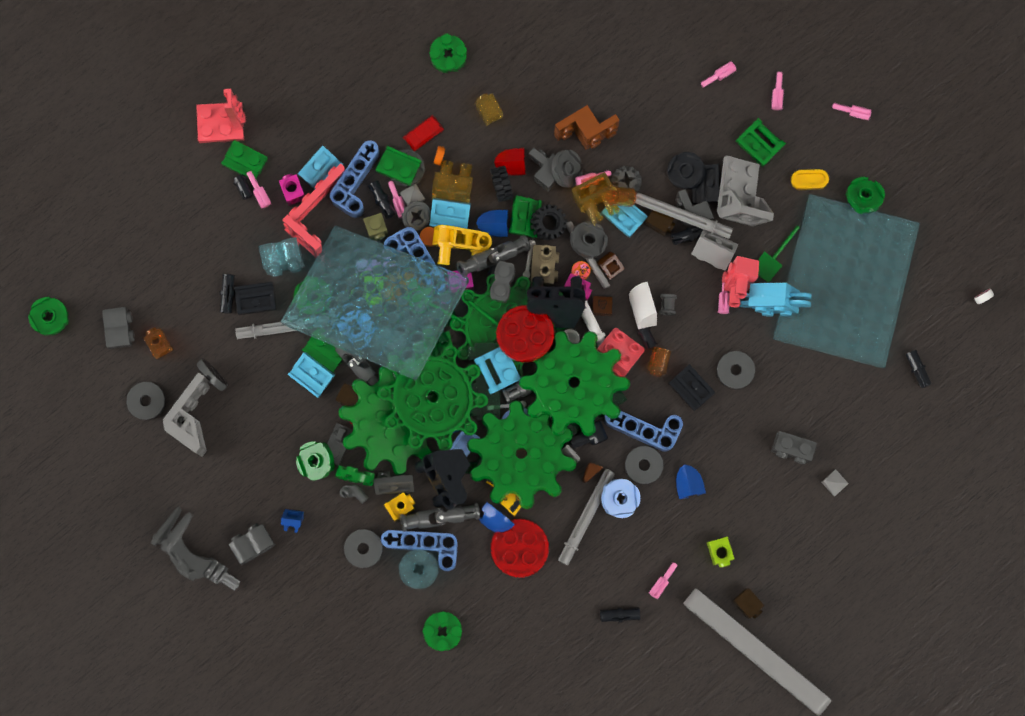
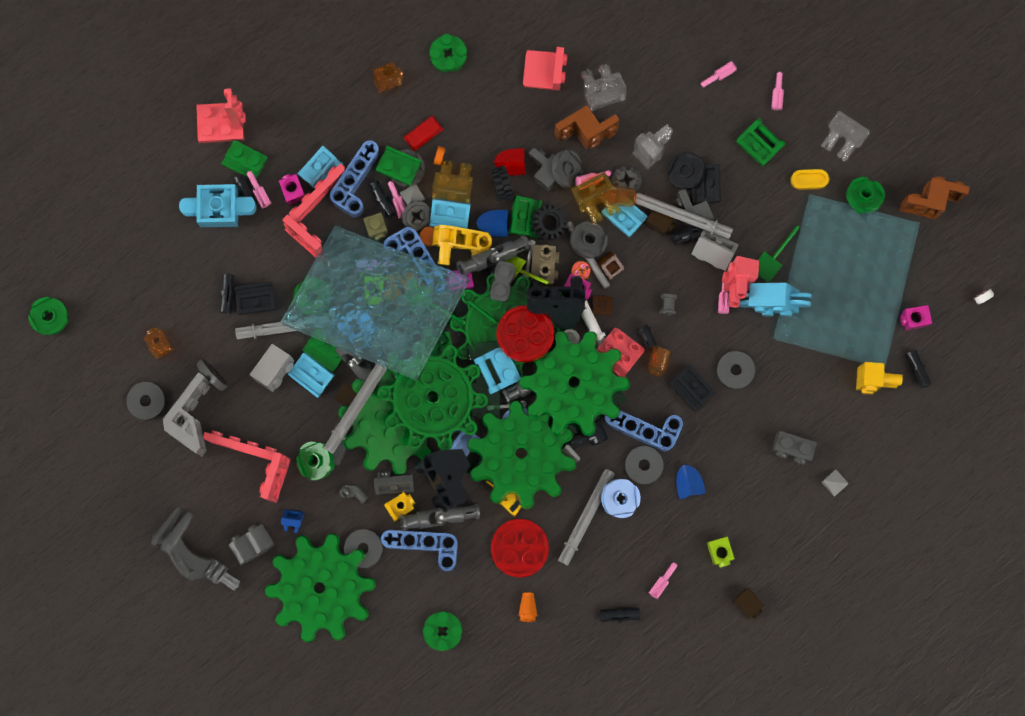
(117, 327): dark grey brick -> none
(217, 205): none -> medium azure brick
(272, 368): none -> light grey brick
(275, 470): none -> coral bracket
(282, 257): clear light blue brick -> none
(341, 583): none -> green plate
(353, 475): green plate -> none
(355, 408): none -> light grey axle
(387, 77): none -> clear orange brick
(420, 558): clear light blue brick -> none
(489, 108): clear yellow brick -> none
(494, 519): blue brick -> none
(518, 264): none -> lime piece
(527, 608): none -> orange cone
(544, 69): none -> coral bracket
(591, 471): reddish brown slope -> none
(604, 90): none -> clear brick
(643, 306): white brick -> none
(650, 147): none -> clear brick
(738, 194): light grey bracket -> none
(757, 652): light grey beam -> none
(850, 130): none -> clear brick
(854, 111): bright pink axle -> none
(873, 377): none -> yellow brick
(924, 317): none -> dark pink brick
(934, 198): none -> dark orange bracket

